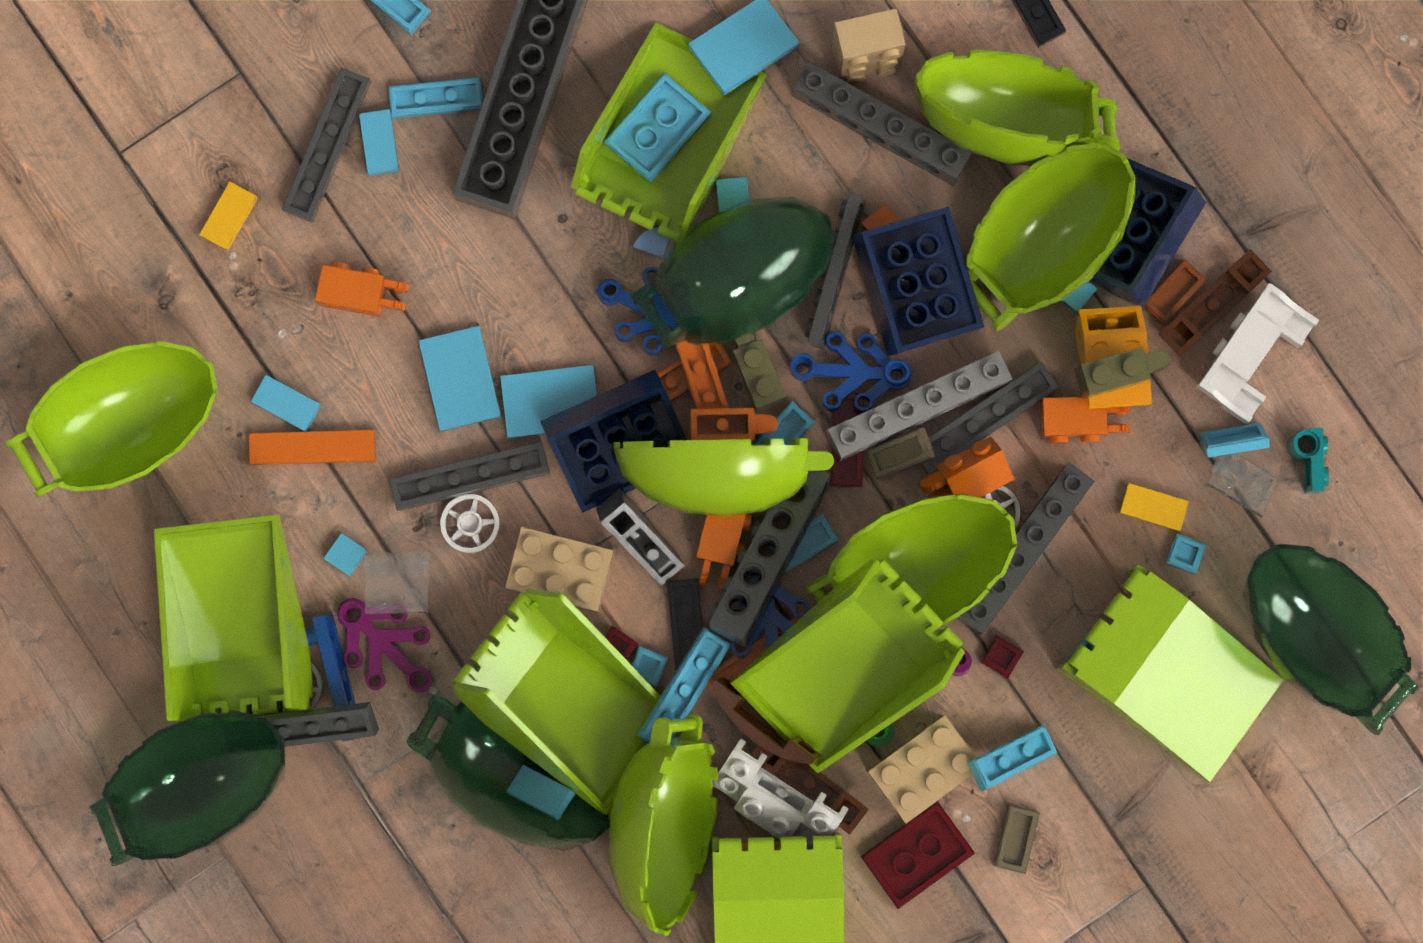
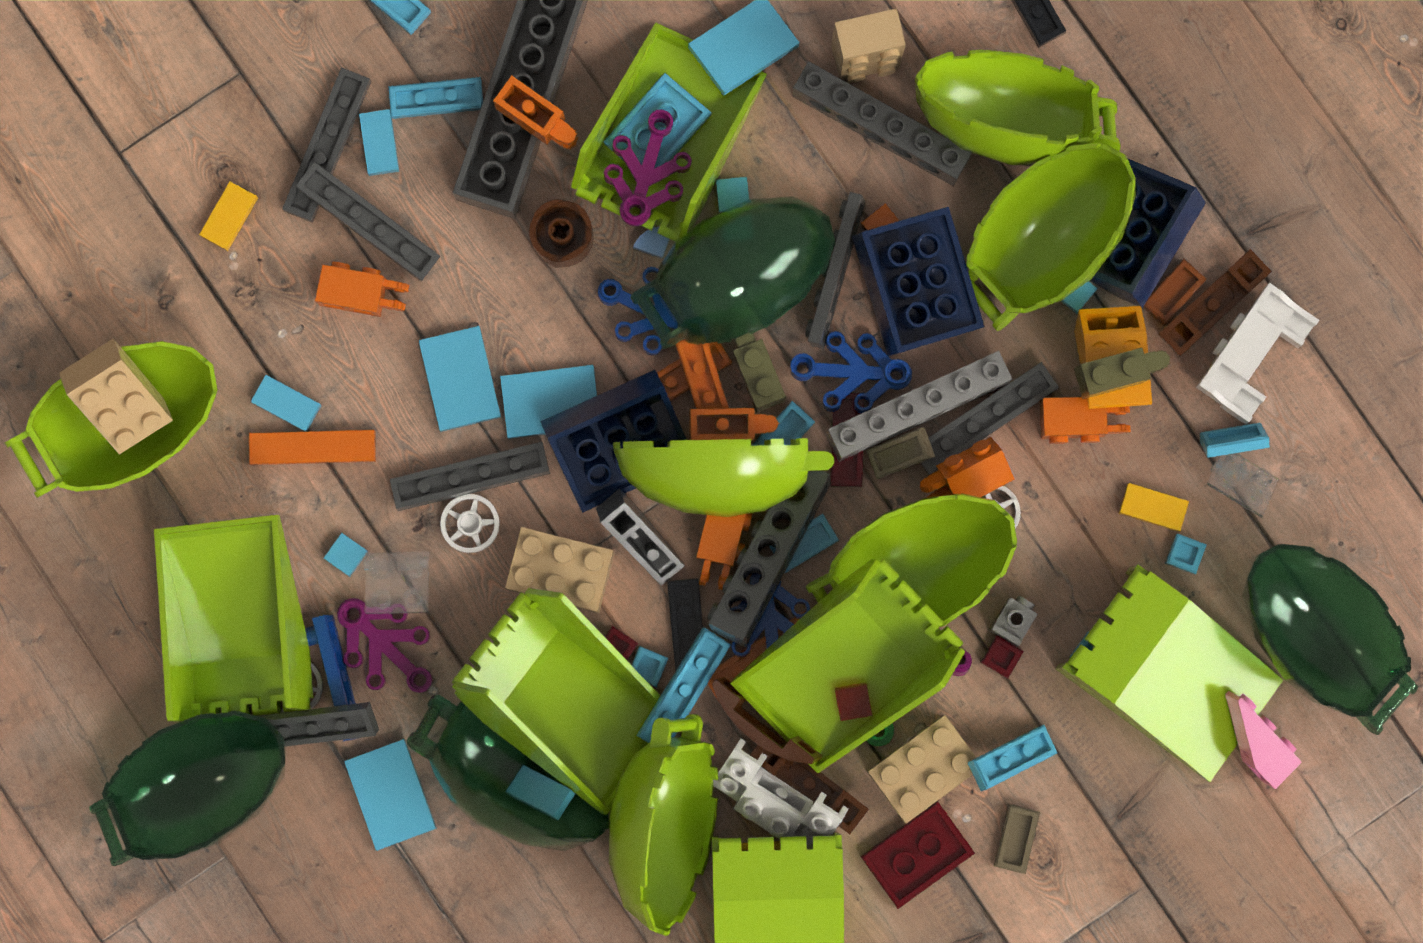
(115, 396): none -> tan brick
(367, 221): none -> dark grey plate
(390, 794): none -> medium azure tile
(534, 114): none -> orange hinge
(554, 249): none -> reddish brown brick
(645, 174): none -> magenta plant
(853, 701): none -> clear red tile
(1005, 628): none -> light grey brick
(1032, 540): dark grey brick -> none
(1260, 748): none -> bright pink slope
(1315, 473): teal plate -> none

